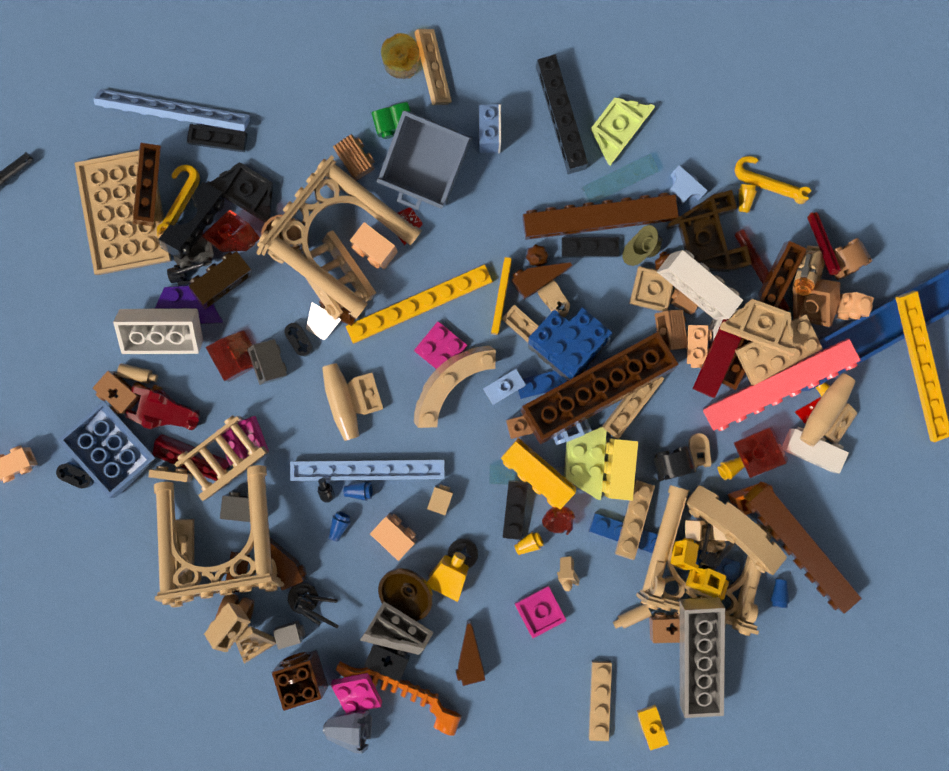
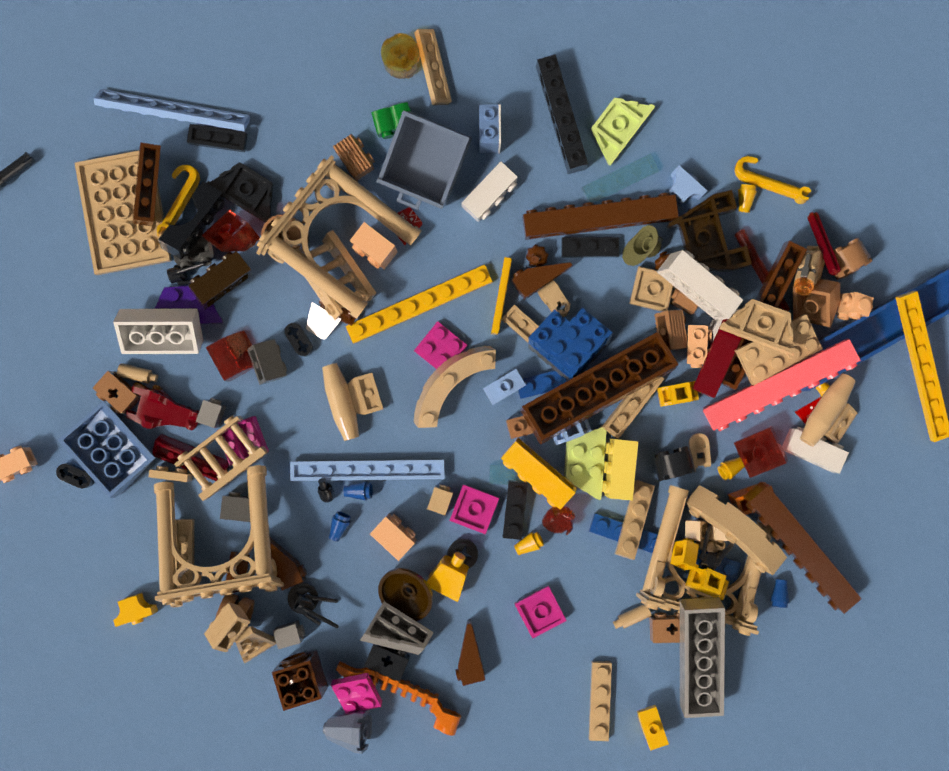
(134, 609): none -> yellow brick
(211, 413): none -> light grey brick
(474, 509): none -> dark pink plate
(490, 192): none -> white brick
(567, 575): tan piece -> none
(677, 394): none -> yellow brick

